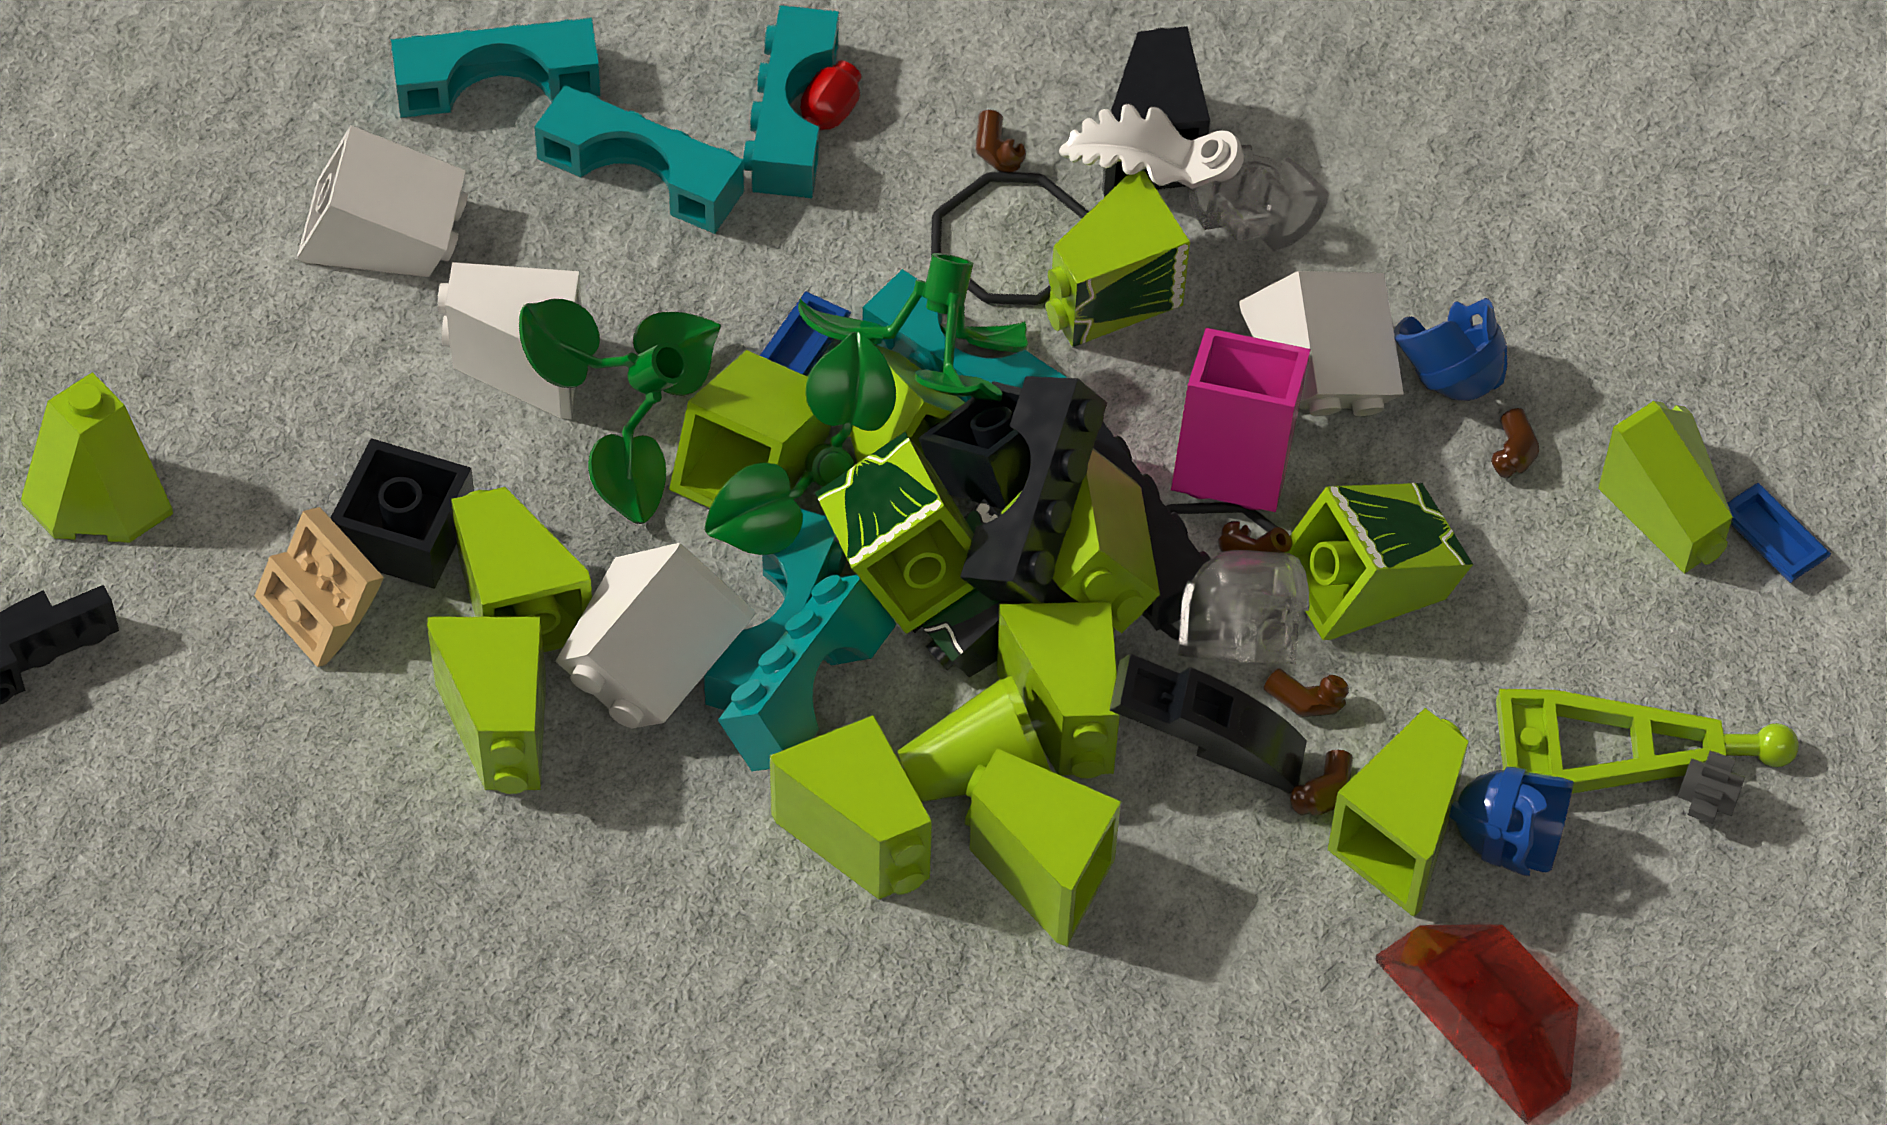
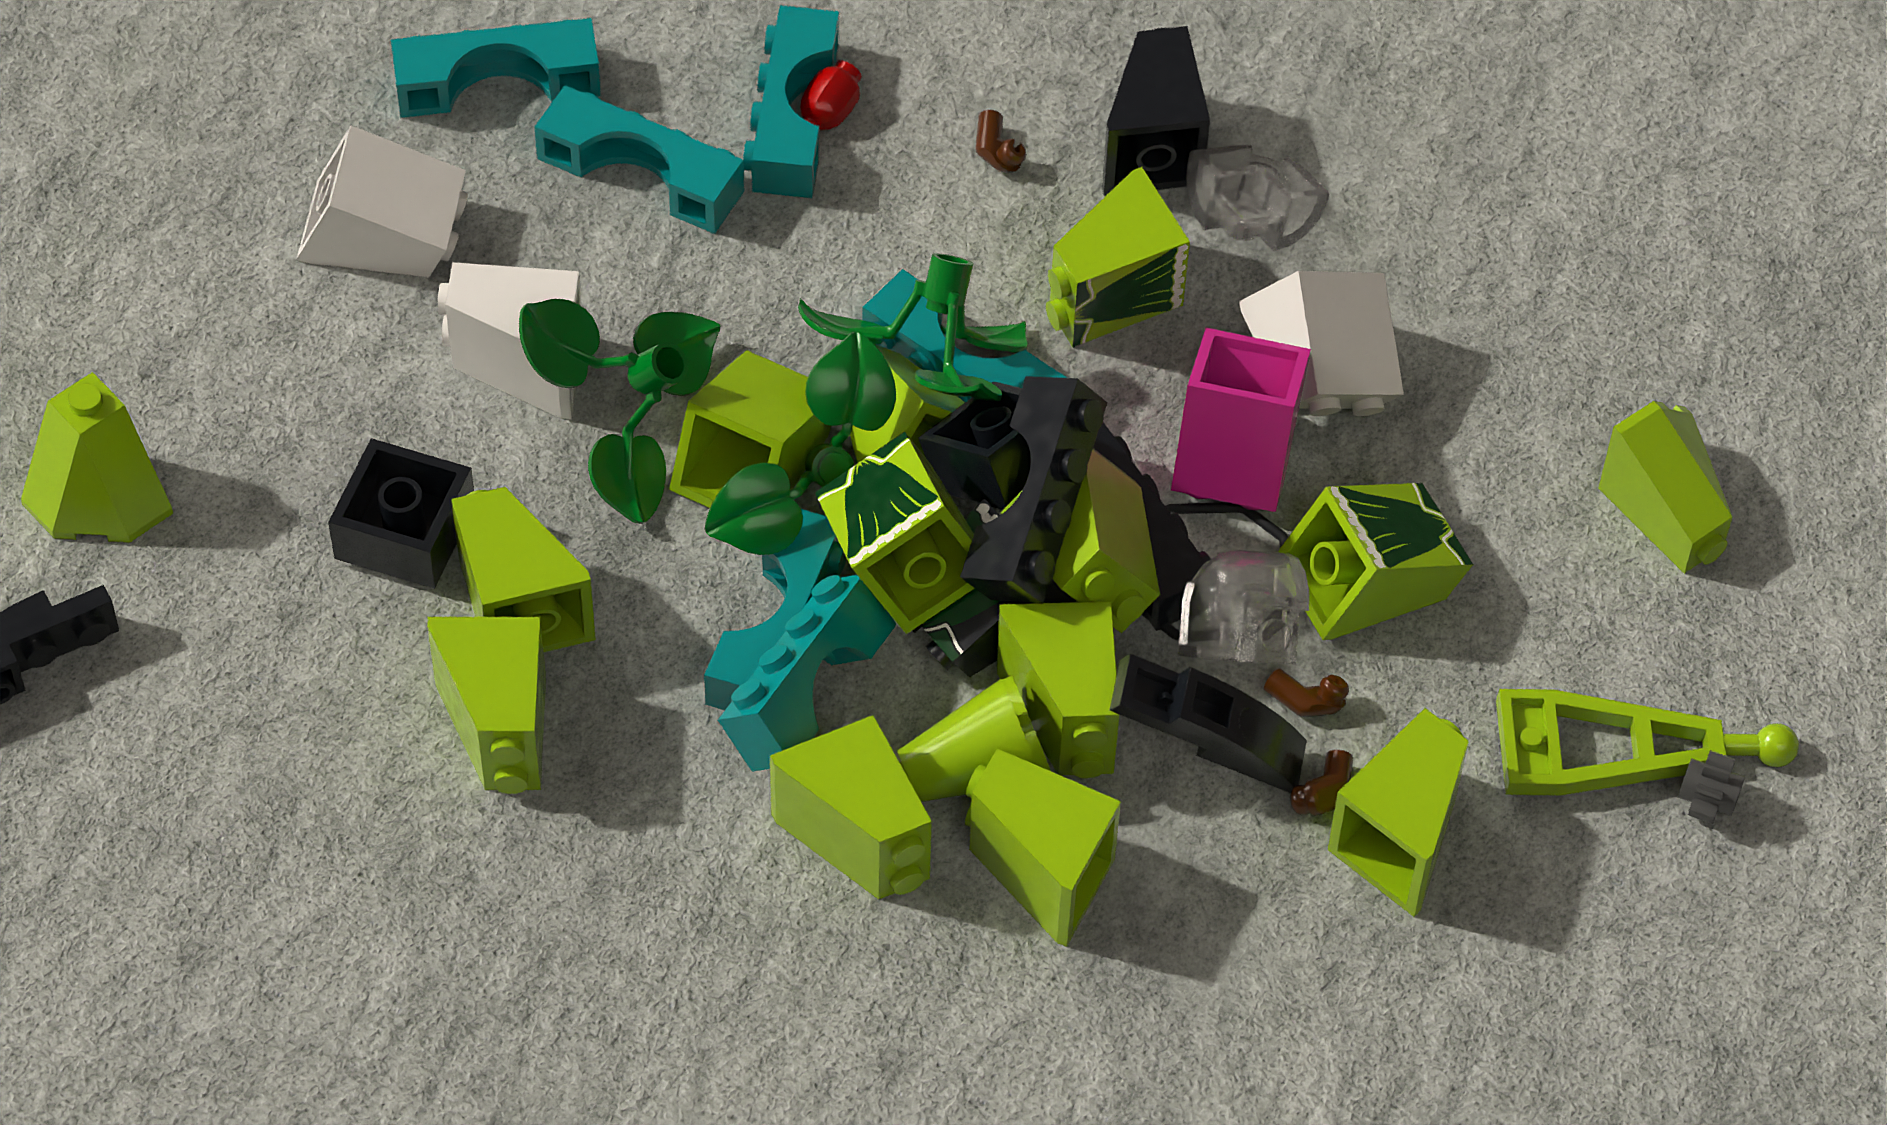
(318, 587): tan slope -> none
(652, 633): white slope -> none
(798, 344): blue tile -> none
(936, 231): black piece -> none
(1156, 147): white plant -> none
(1239, 539): reddish brown arm -> none
(1455, 355): blue helmet -> none
(1492, 1008): clear red wedge -> none
(1514, 818): blue helmet -> none
(1520, 448): reddish brown arm -> none
(1775, 533): blue tile -> none

